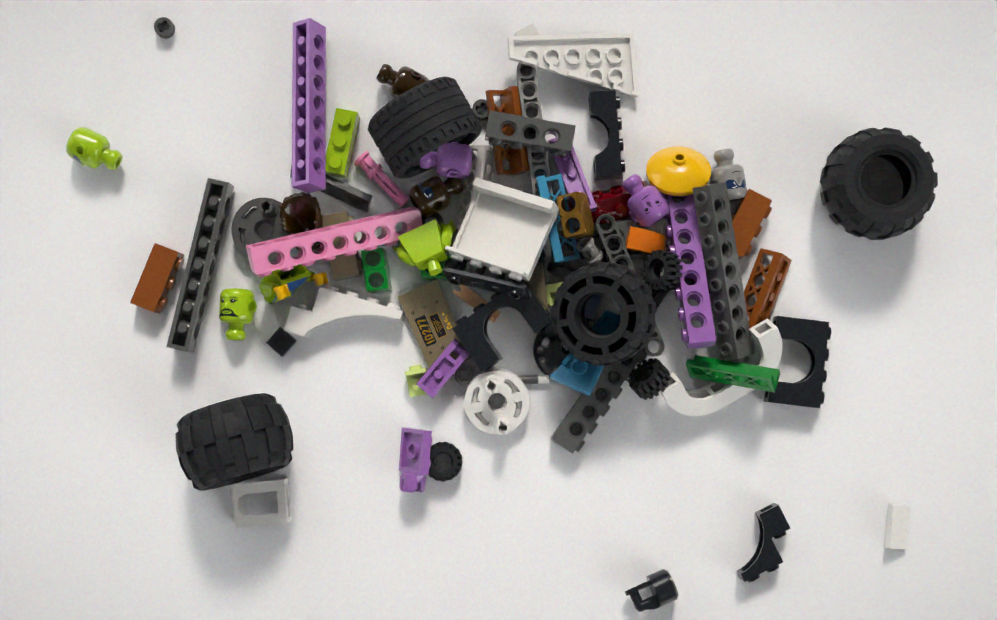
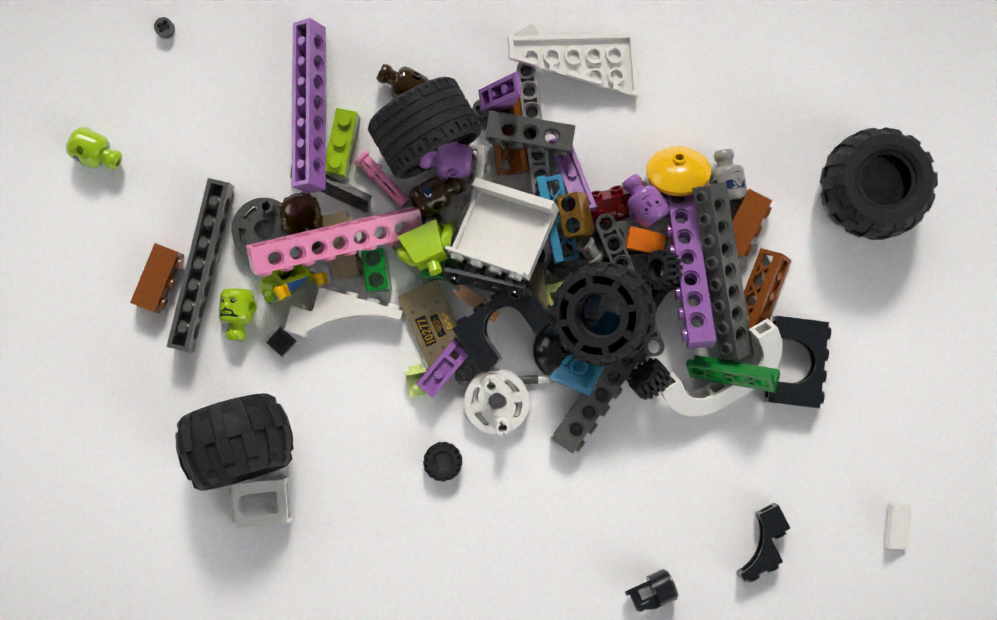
(414, 459): medium lavender plate -> none
(500, 94): none -> medium lavender slope
(603, 108): black arch -> none

